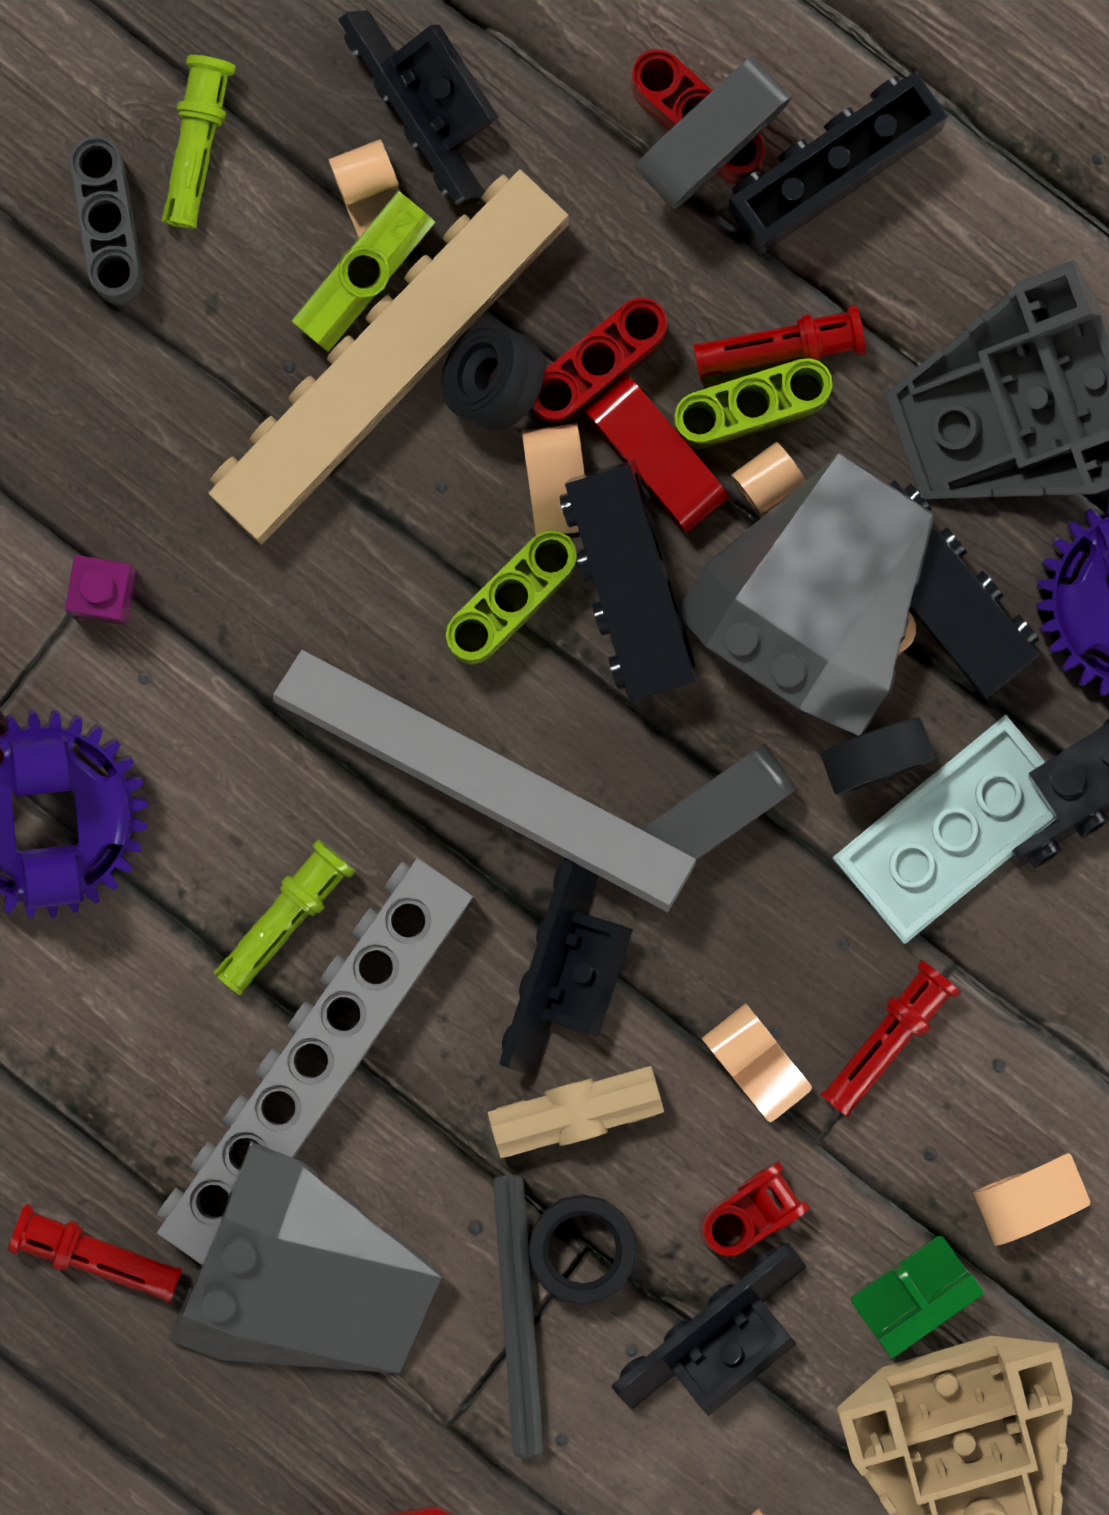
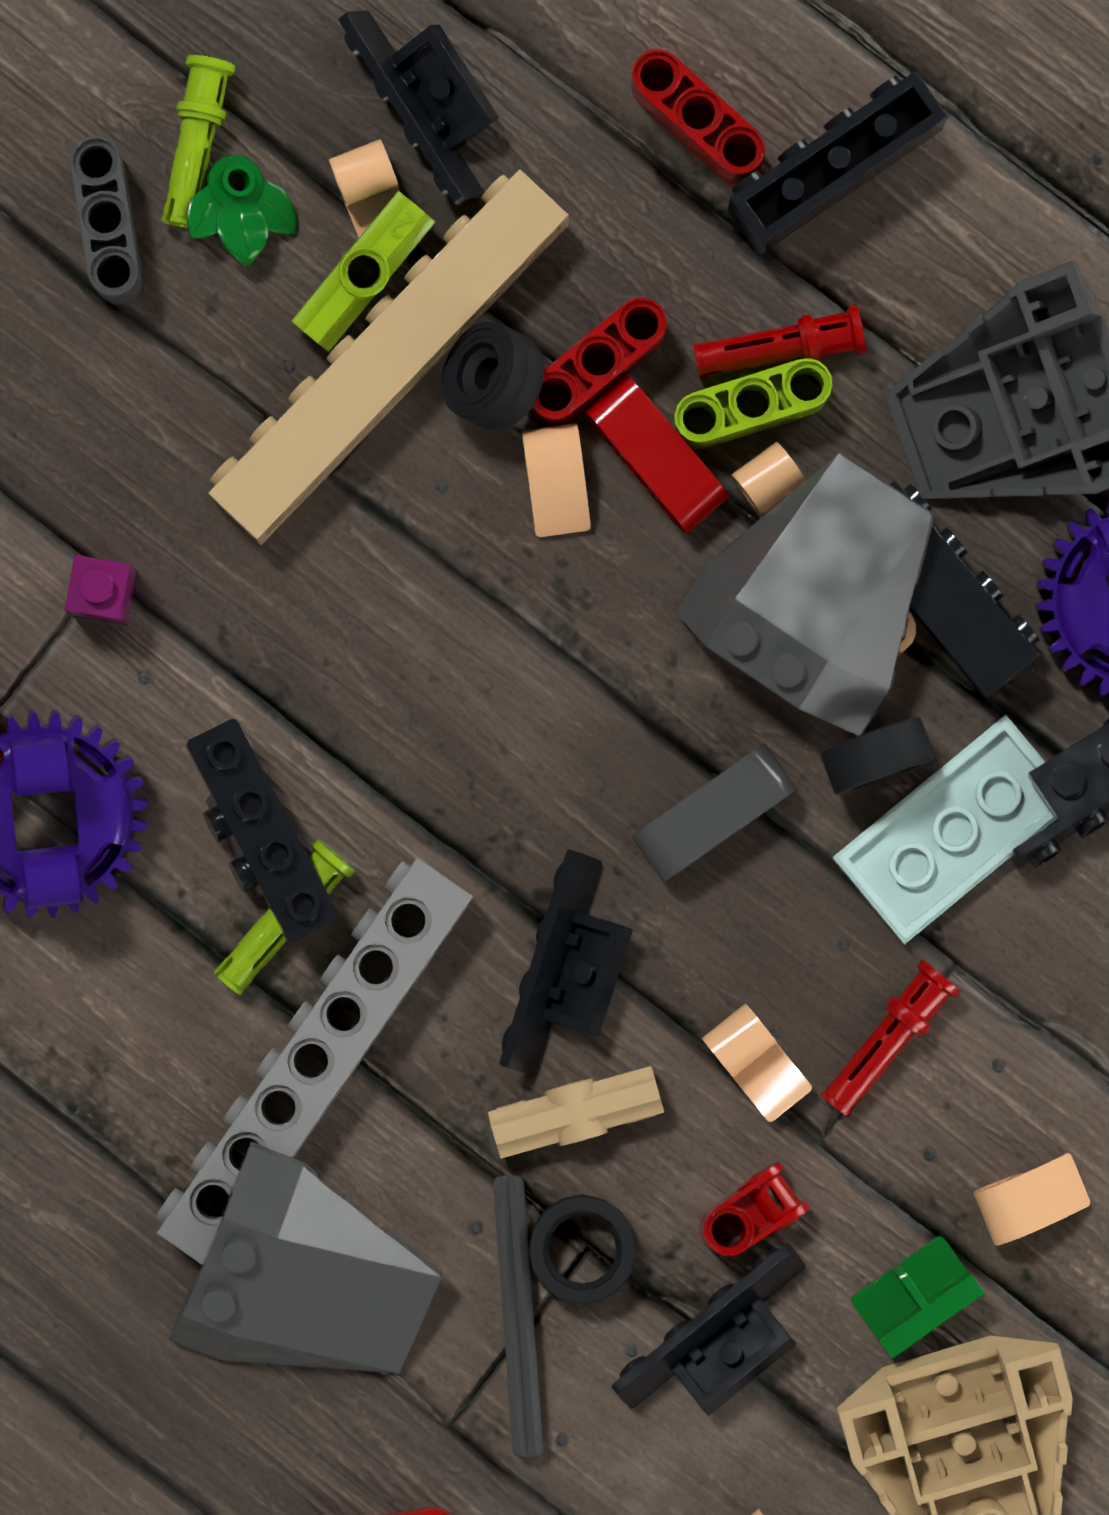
(68, 1246): red pin -> none
(243, 216): none -> green plate
(258, 832): none -> black bracket
(484, 780): light grey tile -> none
(519, 570): lime beam -> none
(630, 579): black brick -> none
(713, 132): dark grey beam -> none

